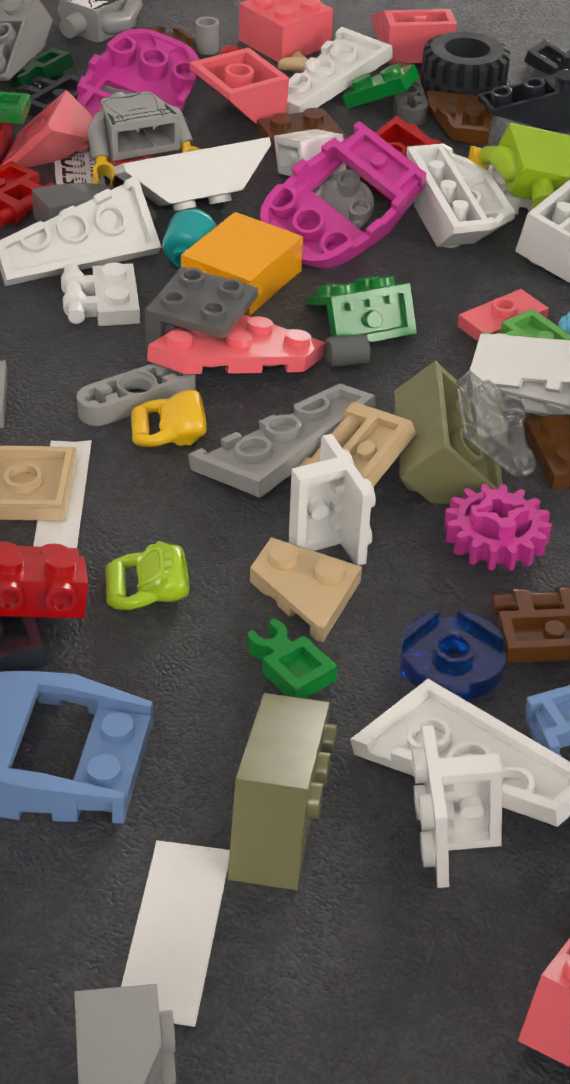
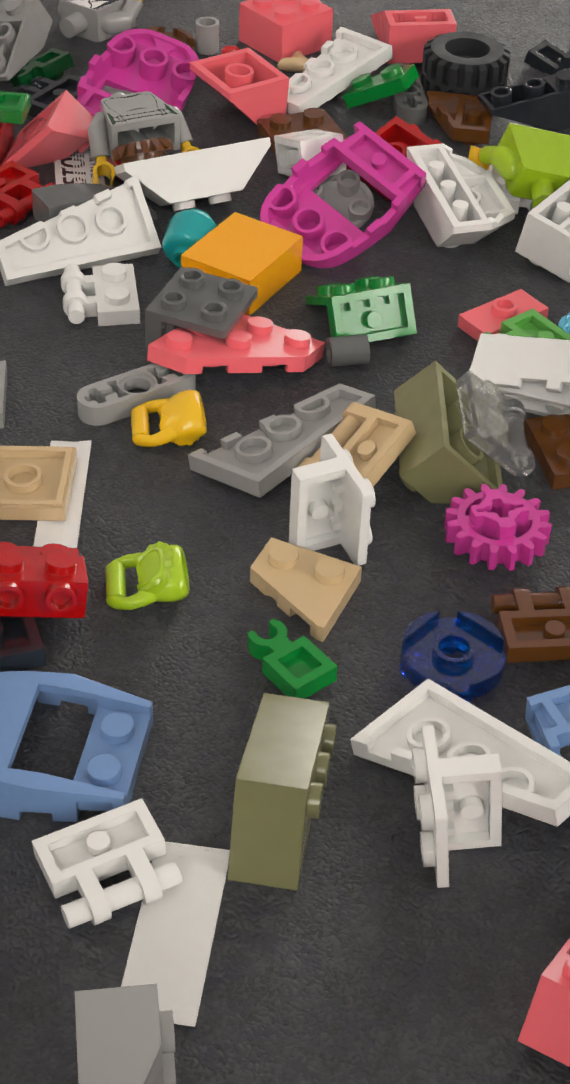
(100, 849): none -> white plate
(142, 150): none -> reddish brown gear

